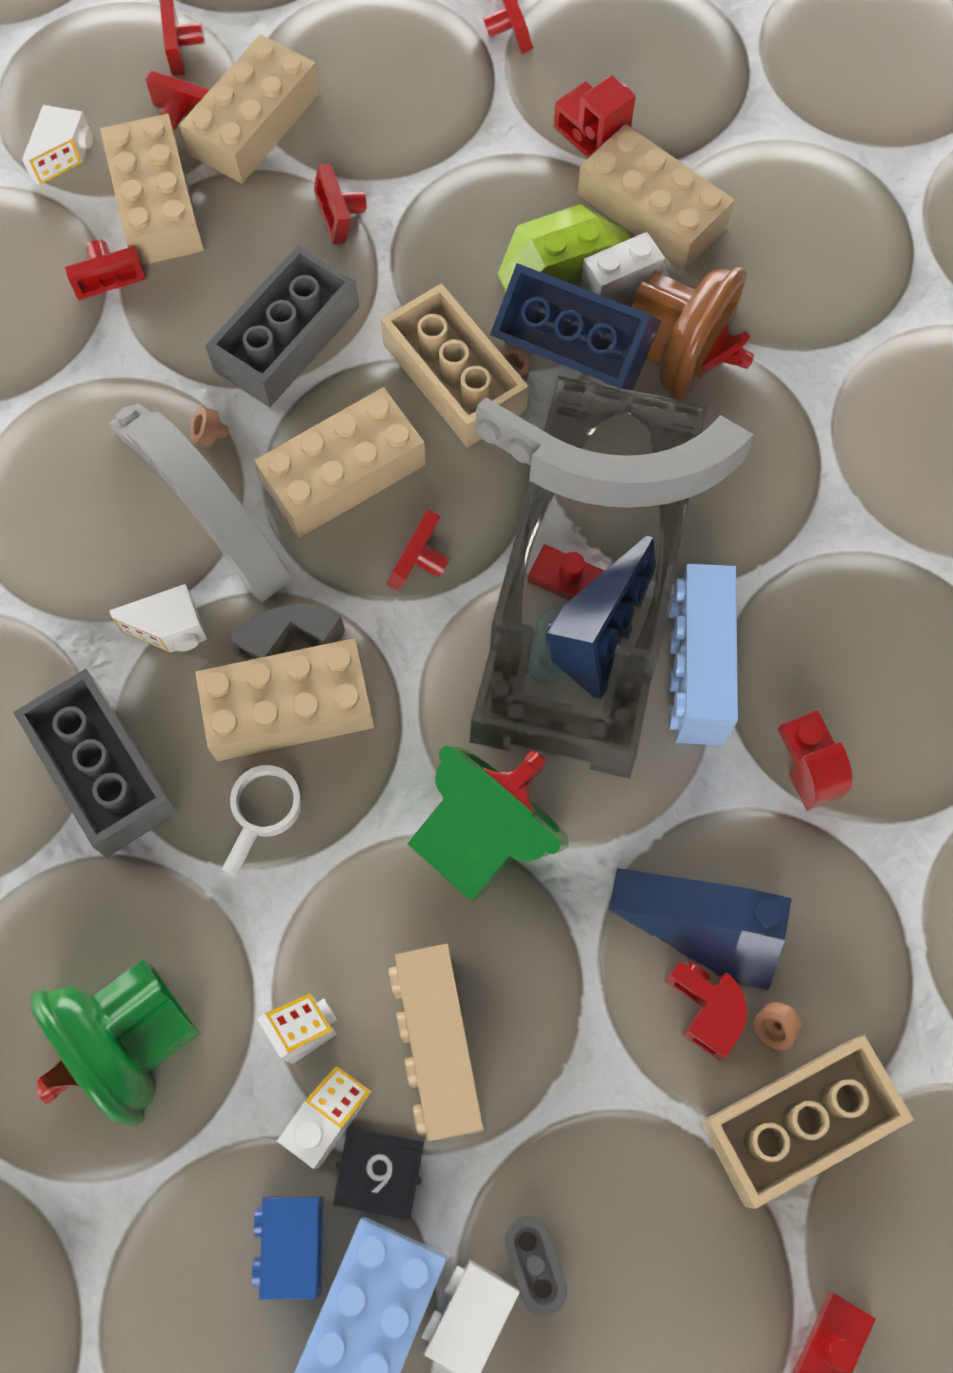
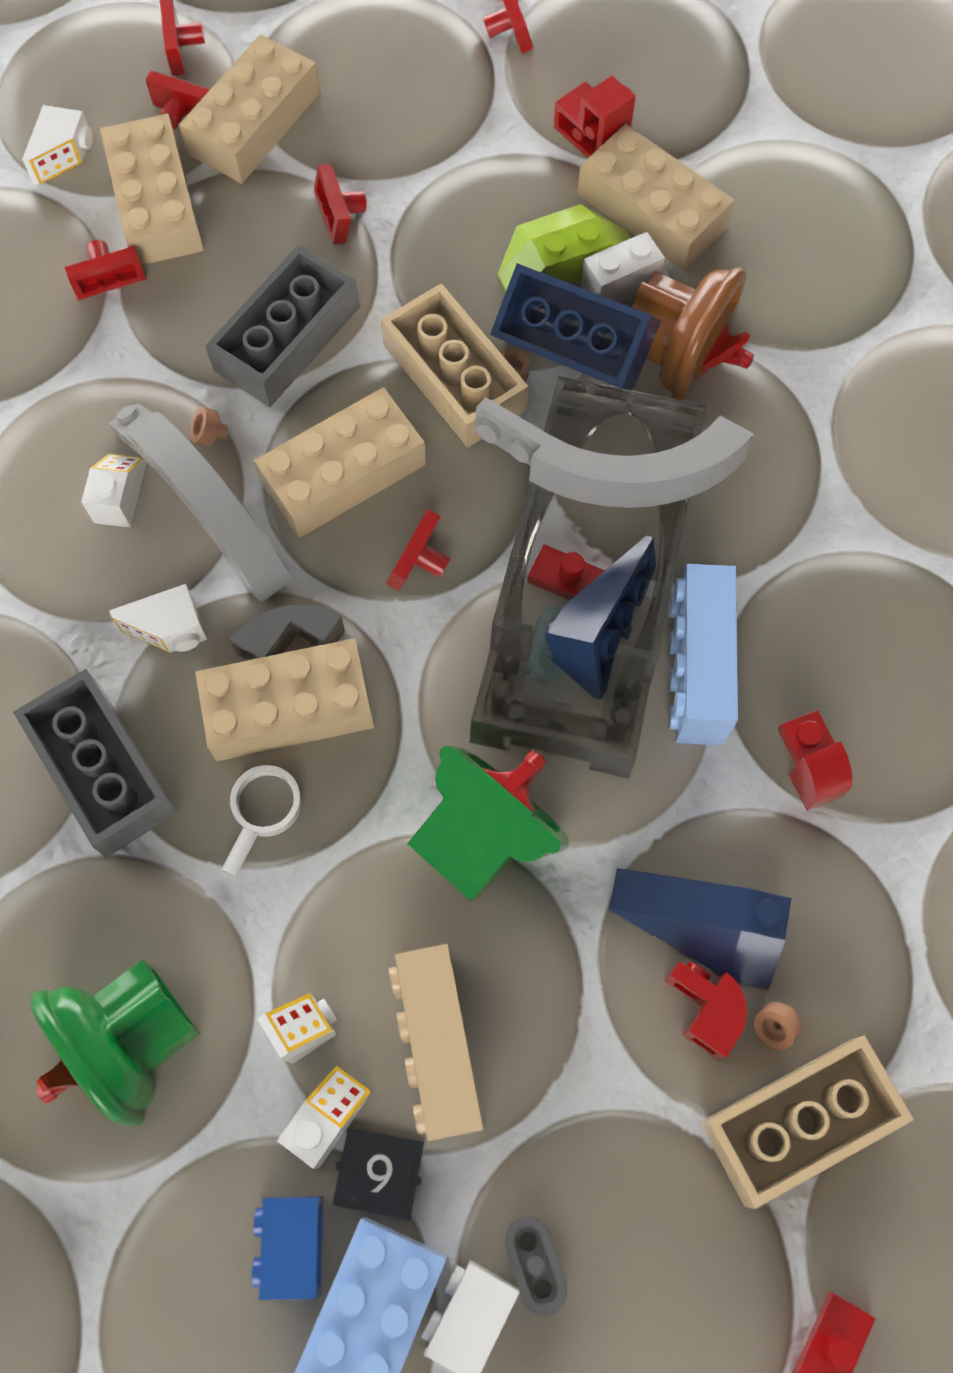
(114, 489): none -> white slope

